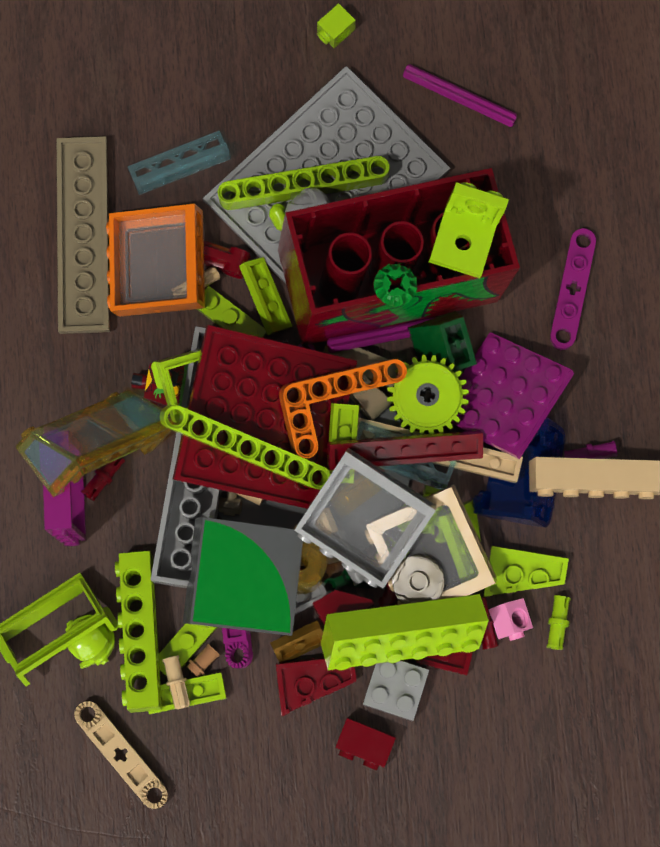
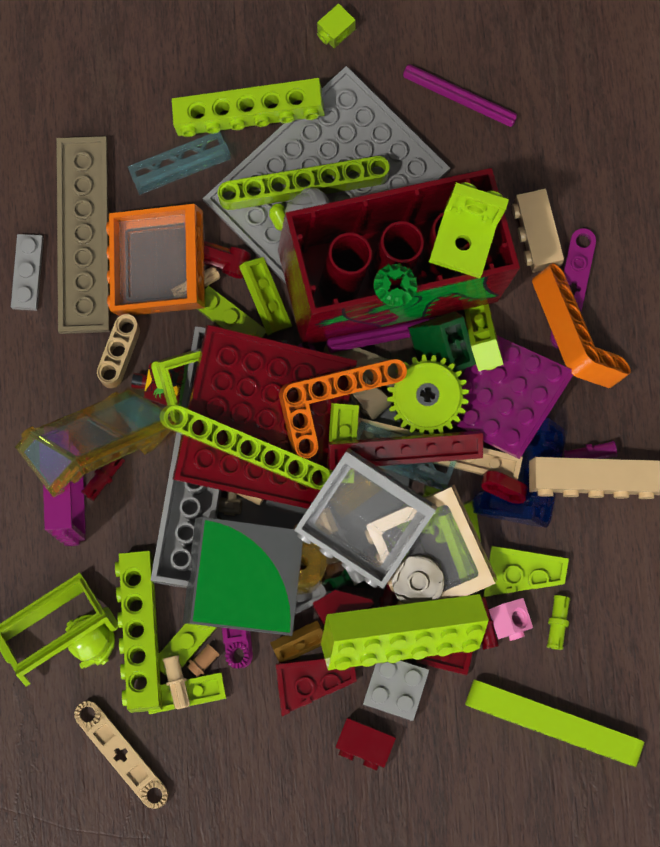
(27, 272): none -> light grey plate
(116, 339): none -> tan beam
(236, 101): none -> lime brick
(483, 337): none -> lime slope
(504, 487): none -> dark red beam
(537, 230): none -> tan brick
(554, 723): none -> lime beam
(572, 333): none -> orange beam

